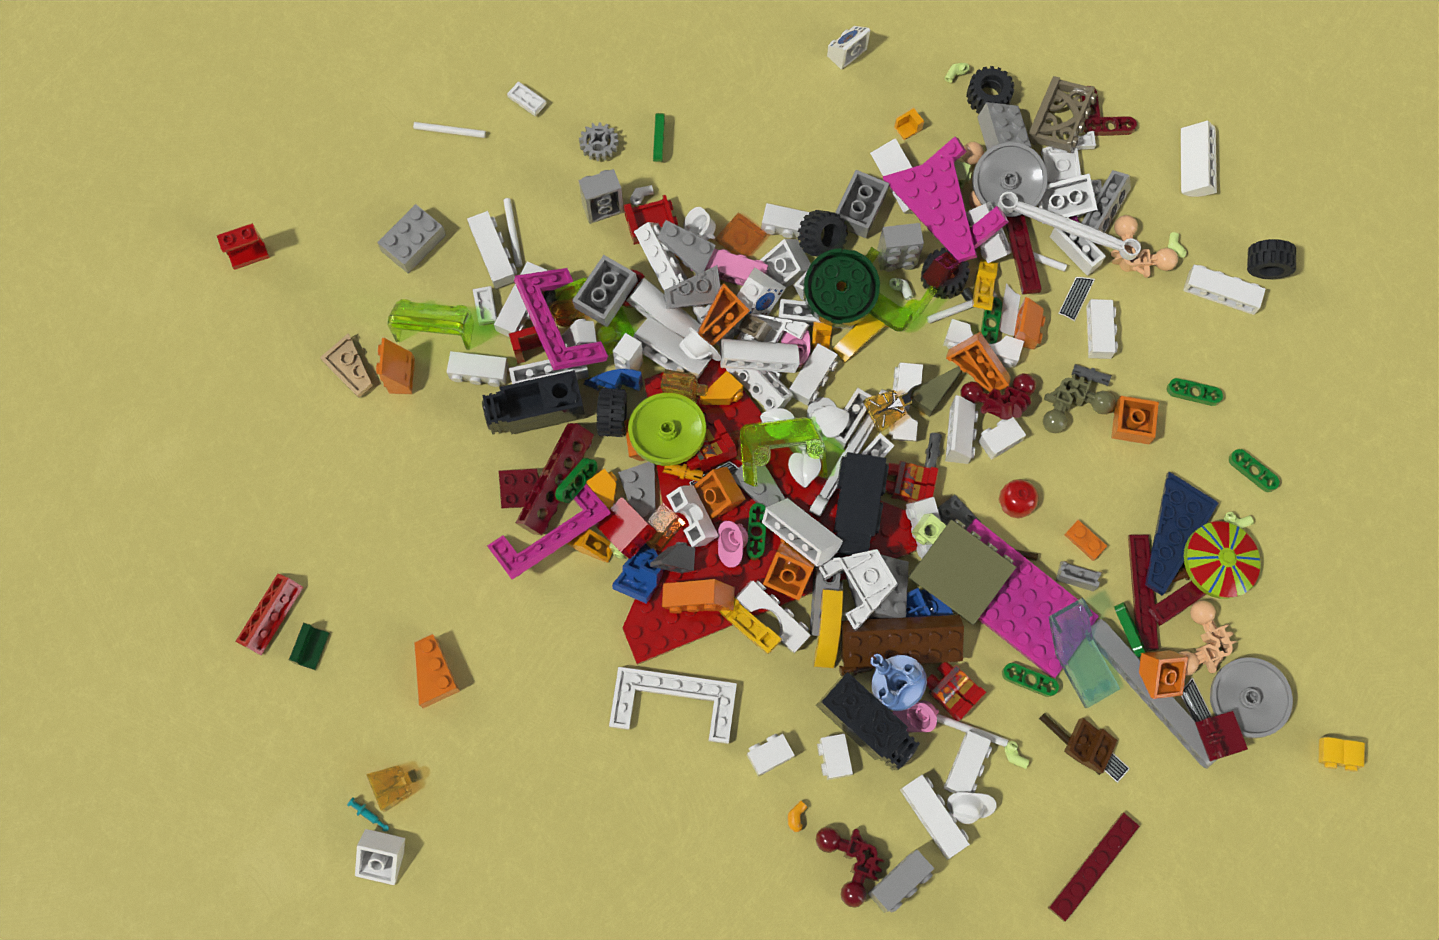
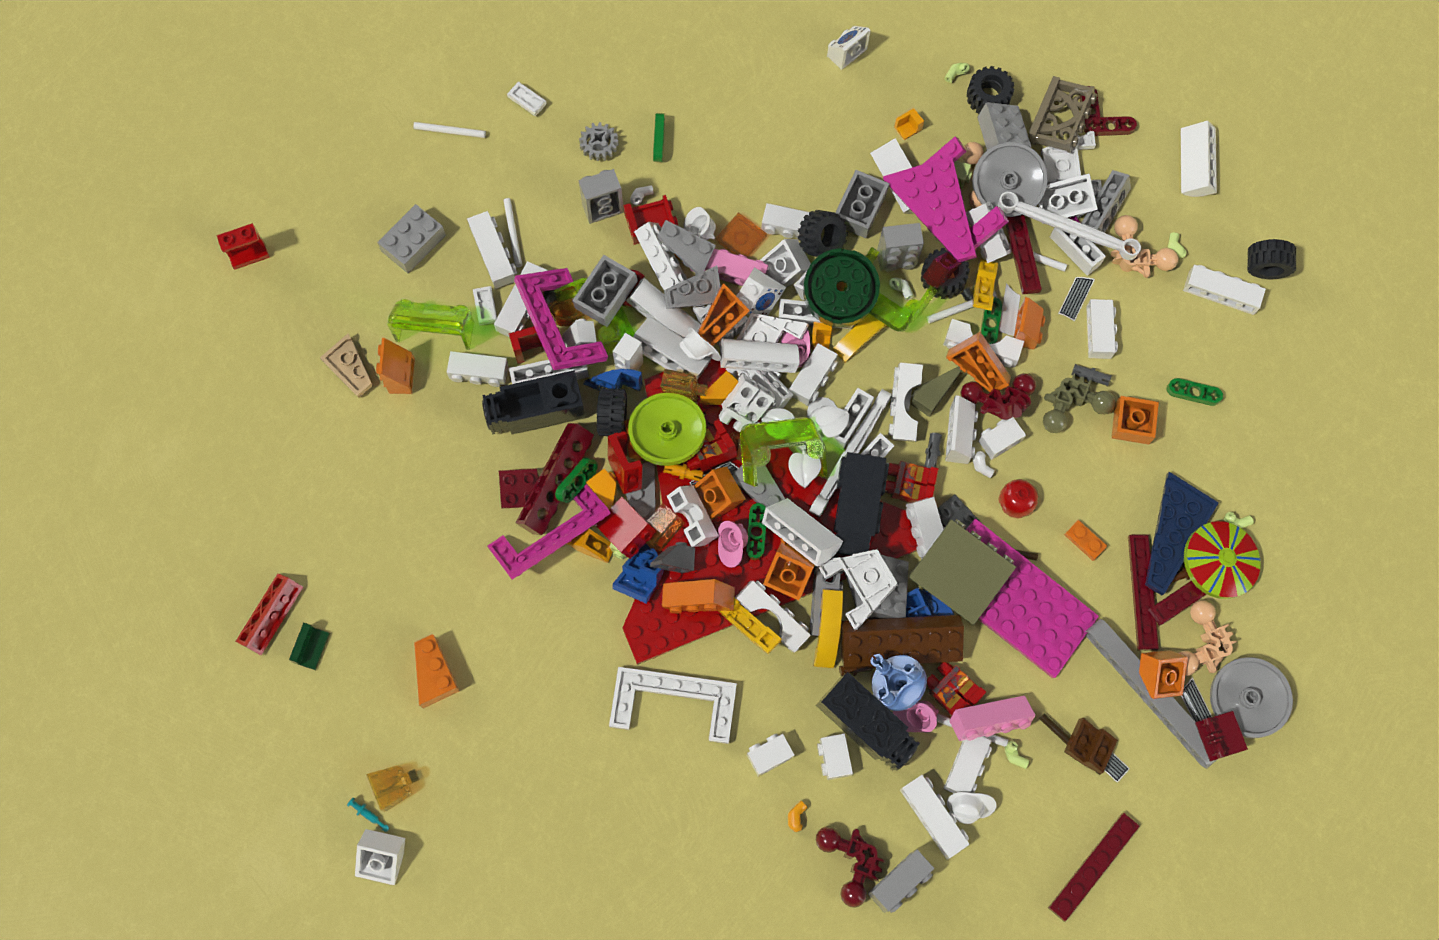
(627, 474): none -> red panel
(746, 403): none -> white hips
(754, 328): dark tan slope -> none
(886, 408): clear yellow torso -> none
(936, 528): yellowish green brick -> none
(980, 464): none -> white arm
(992, 718): none -> bright pink brick
(1042, 690): green beam -> none
(1078, 576): light grey hinge -> none
(1080, 655): clear light blue windscreen -> none
(1130, 629): green beam -> none
(1262, 484): green beam -> none
(1342, 753): yellow brick -> none

